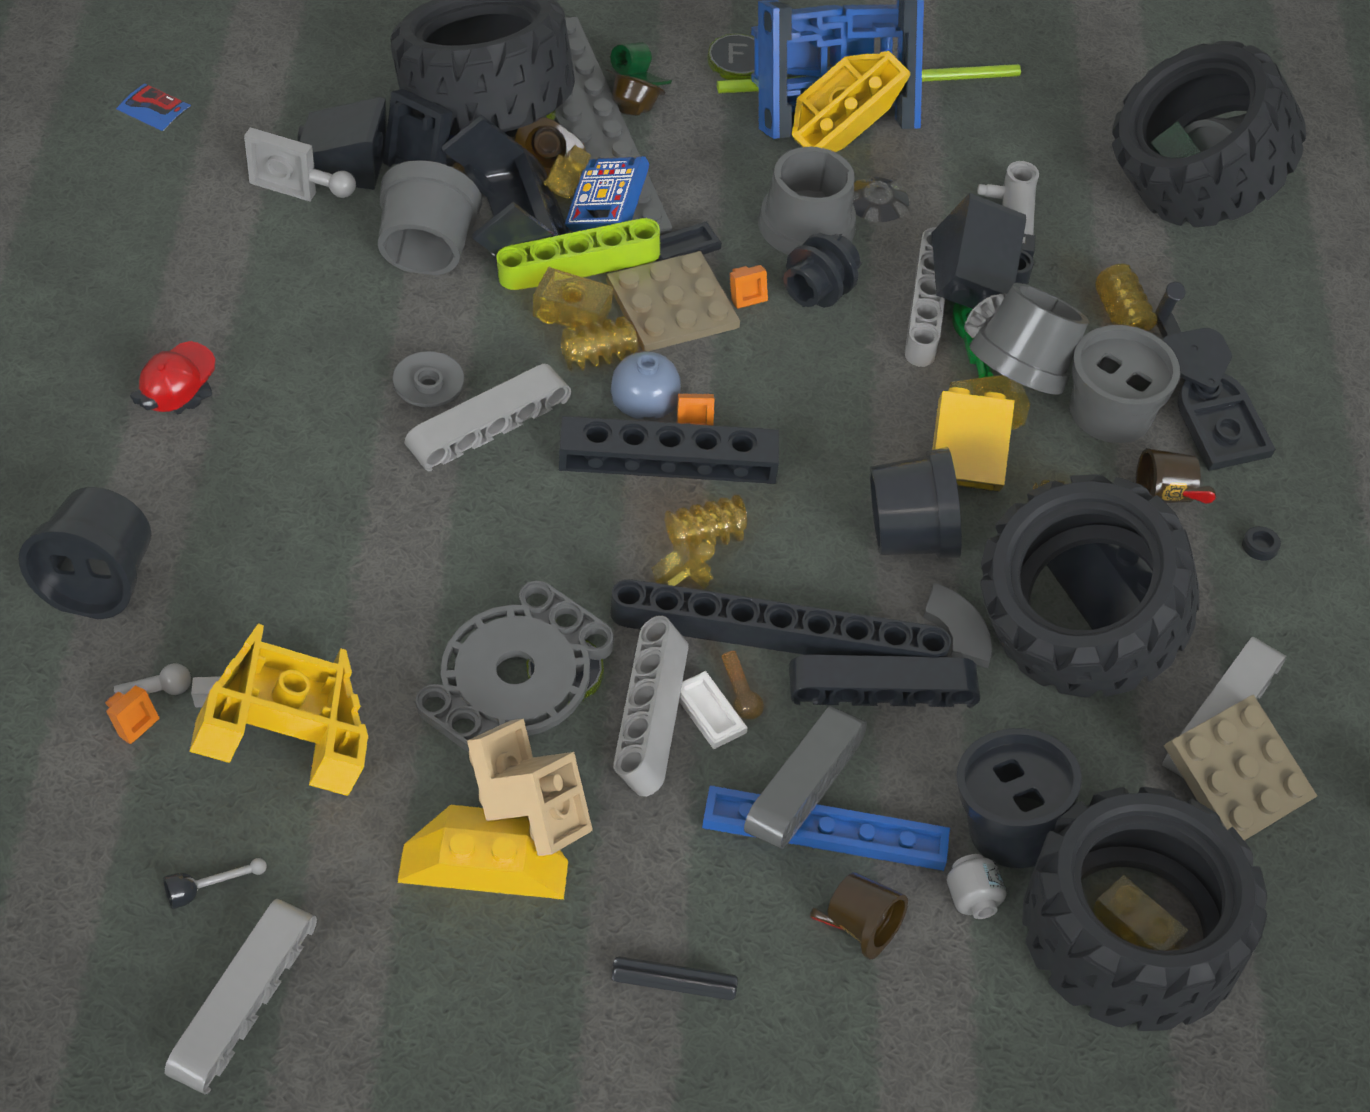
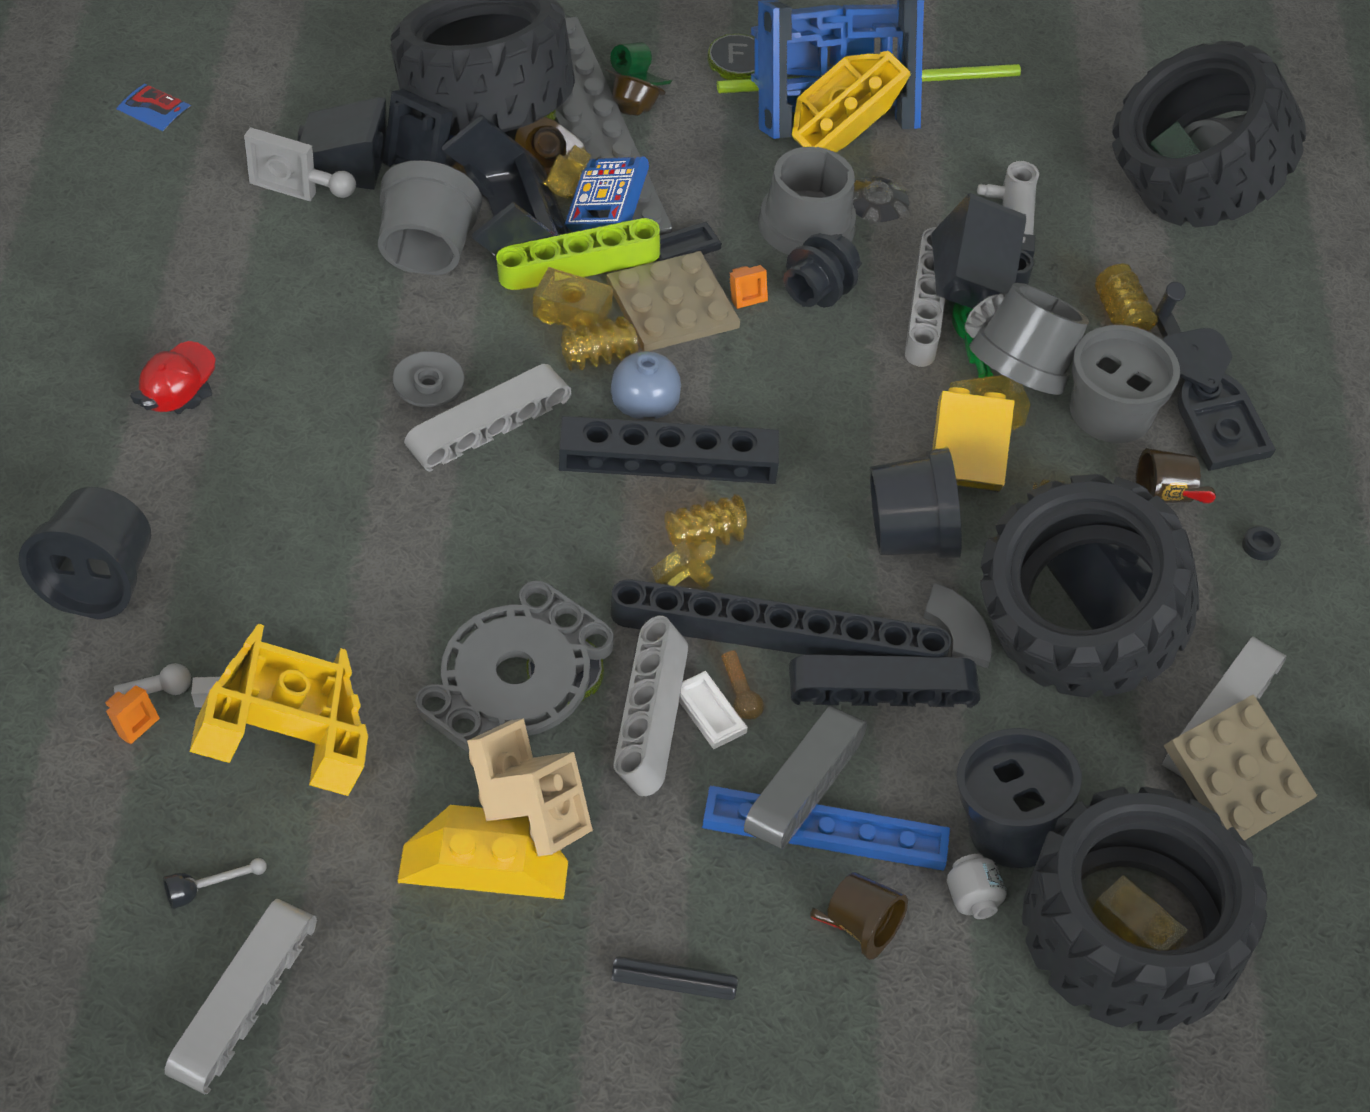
(695, 409): orange tile -> none

